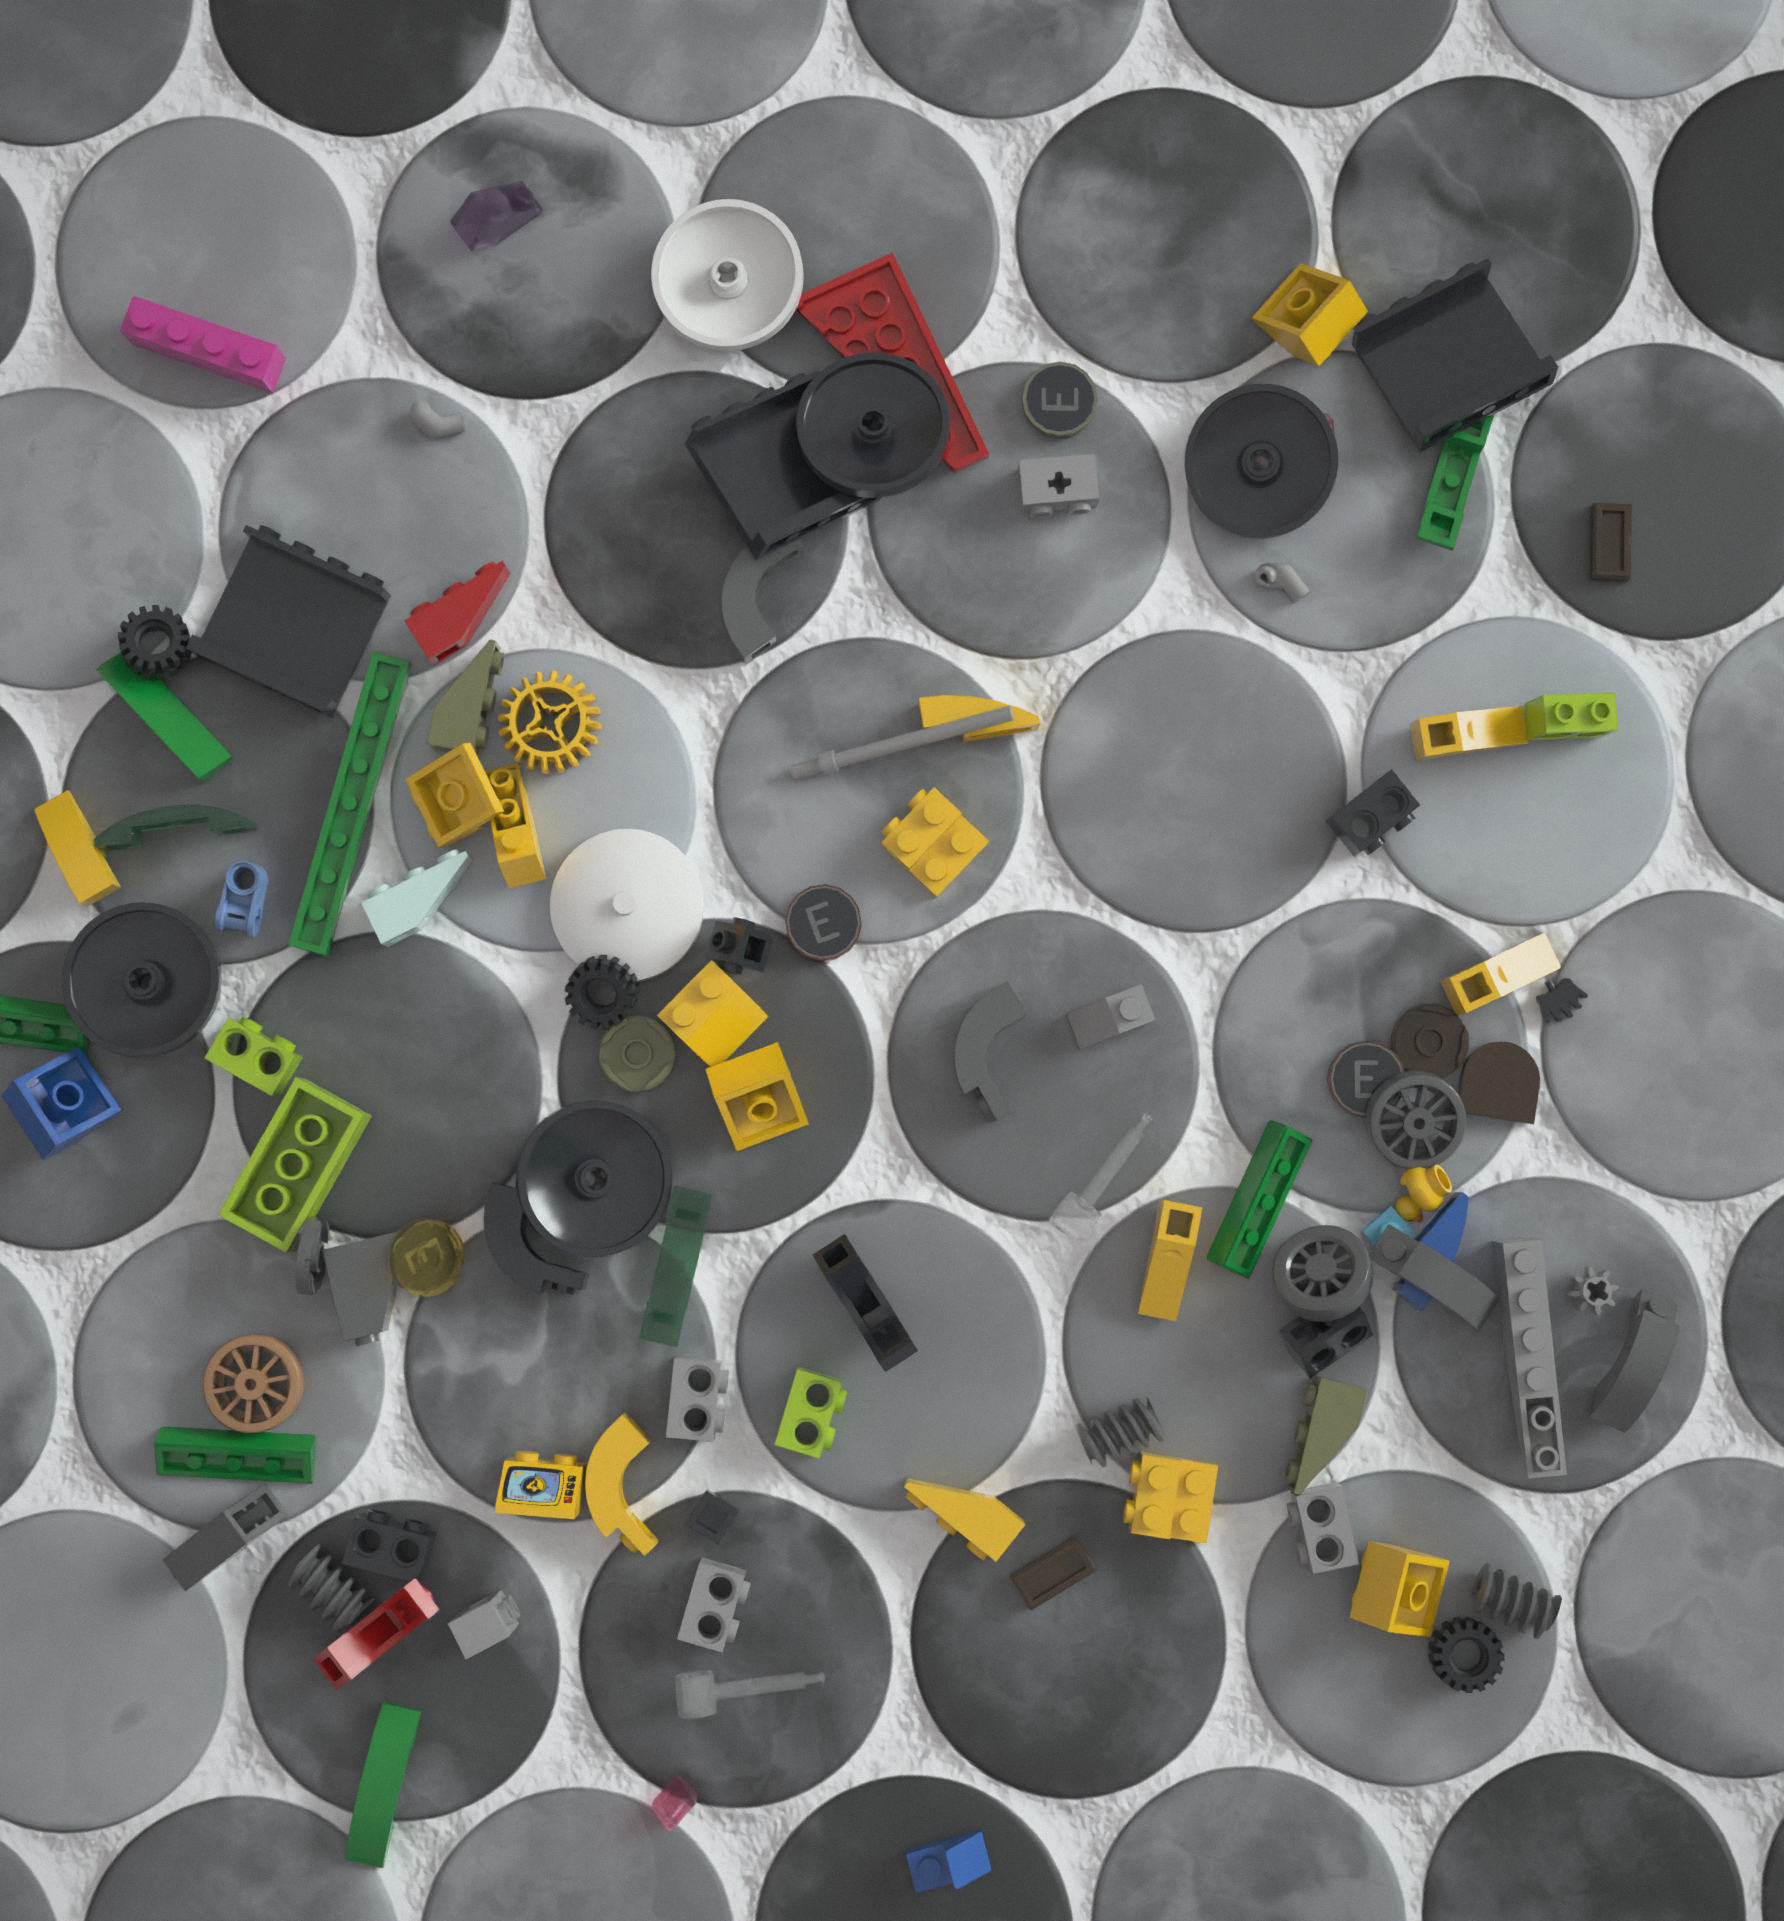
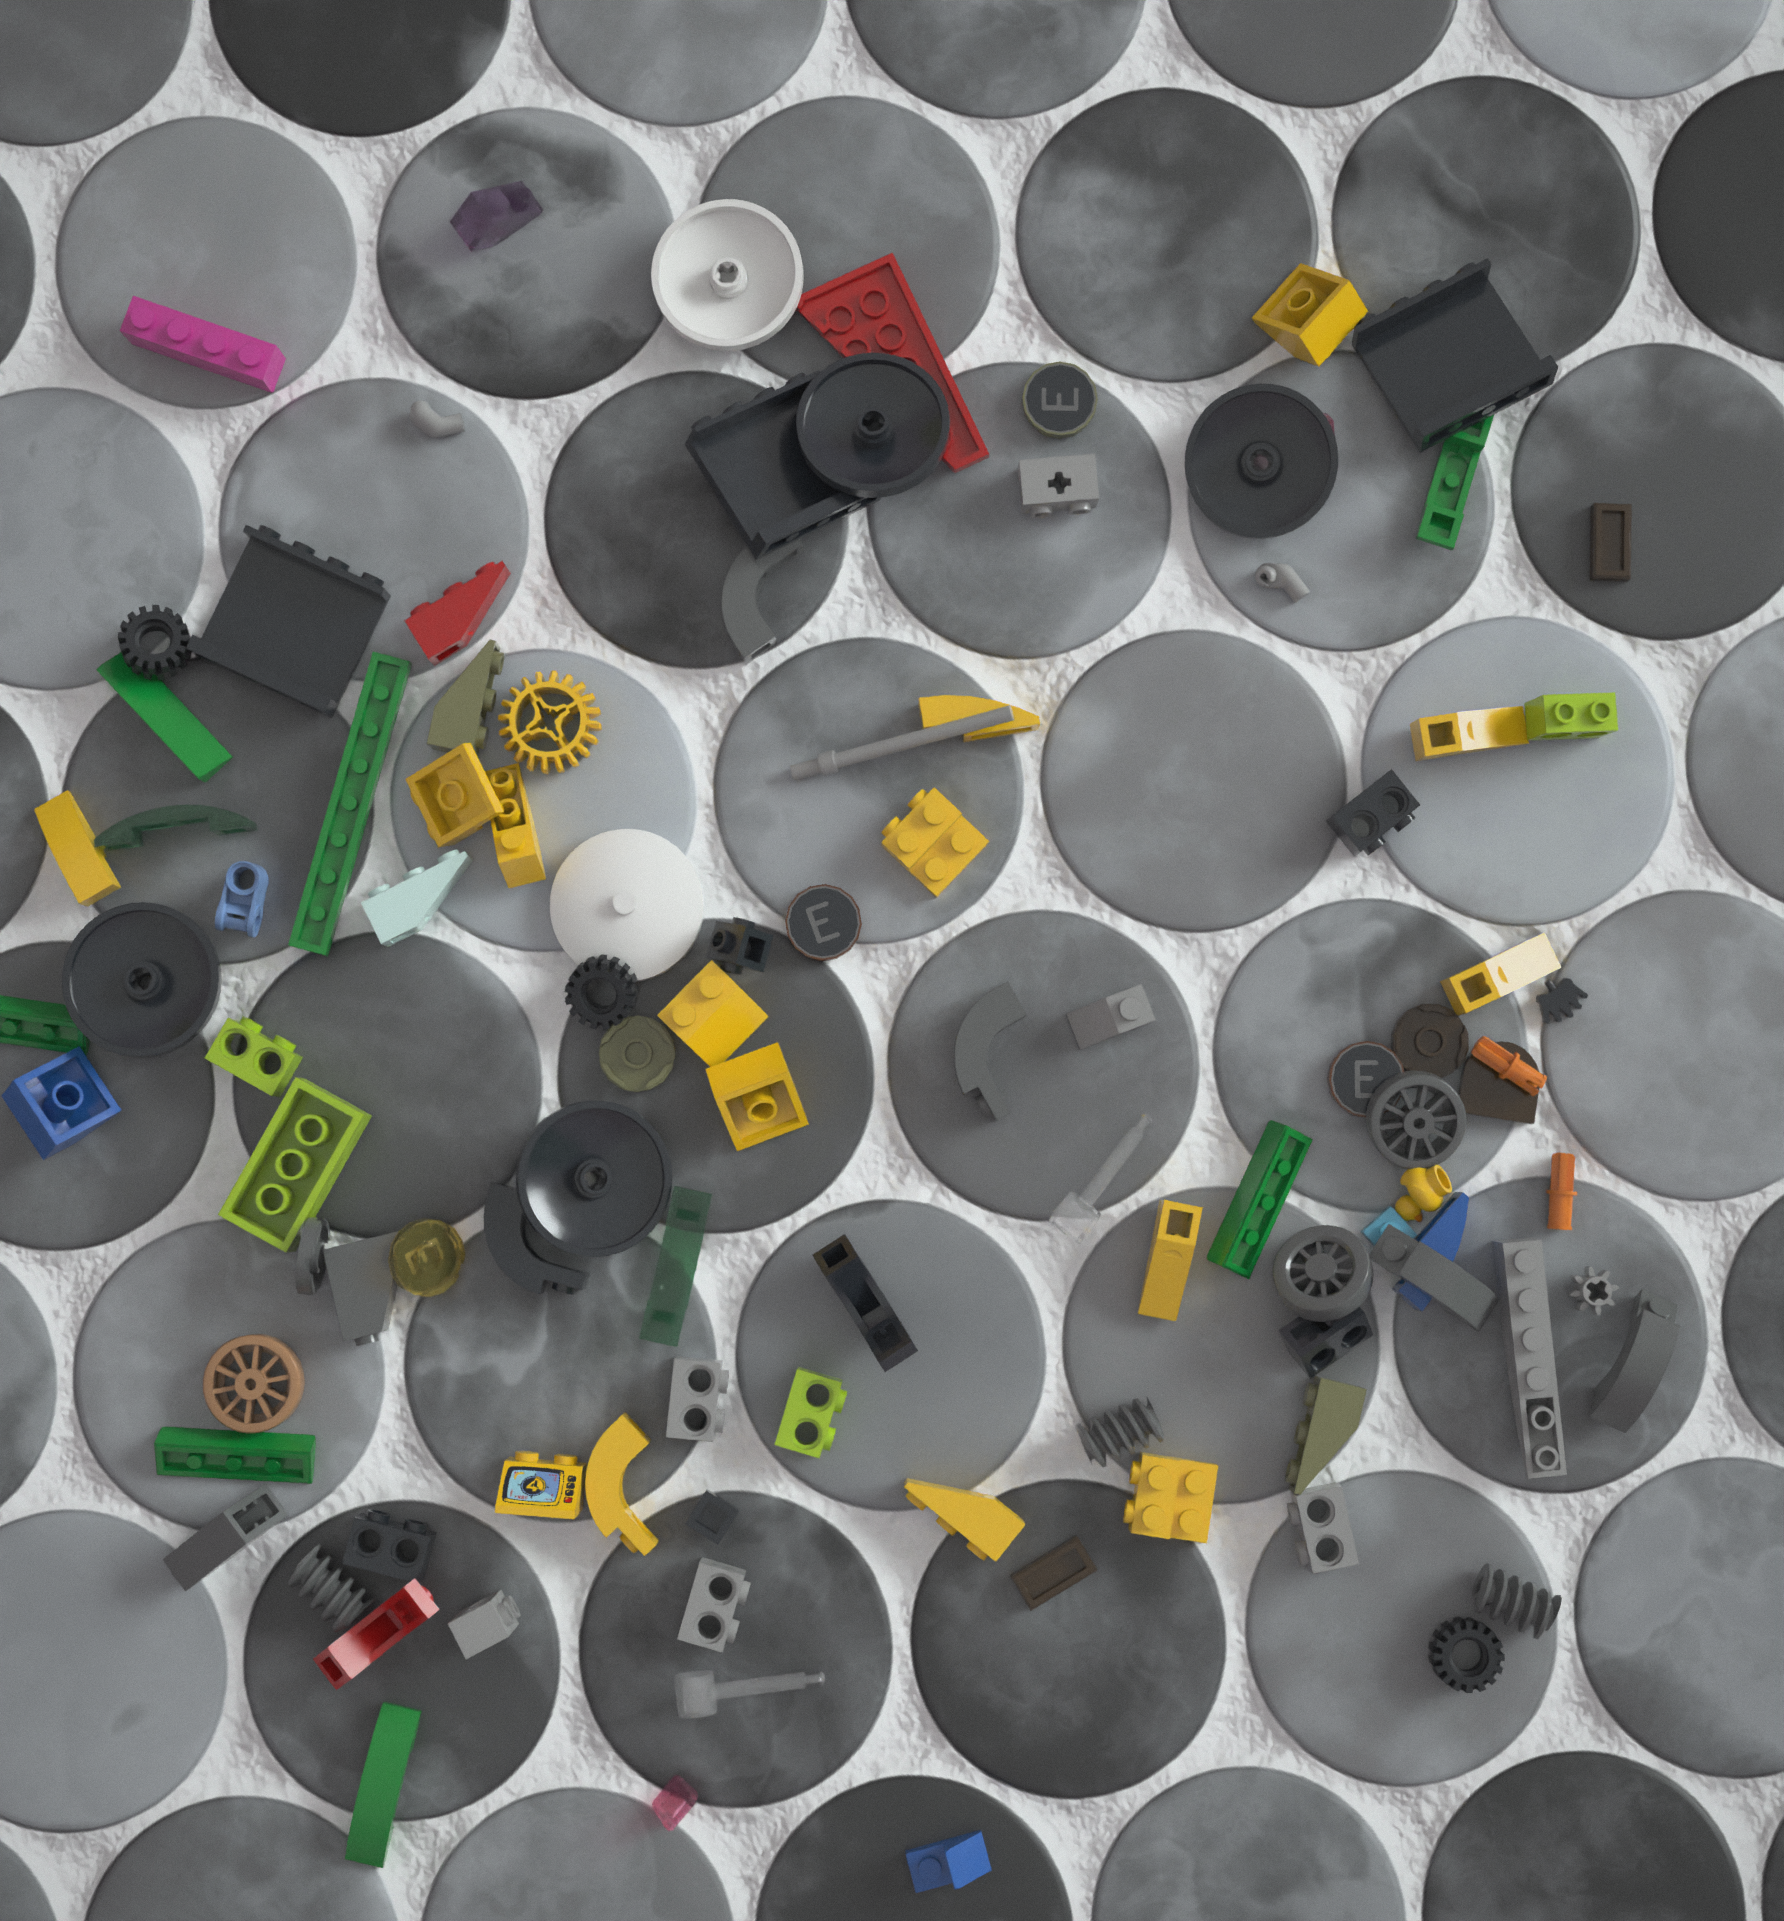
(1399, 1589): yellow slope -> none
(1508, 1065): none -> orange axle
(1561, 1191): none -> orange axle

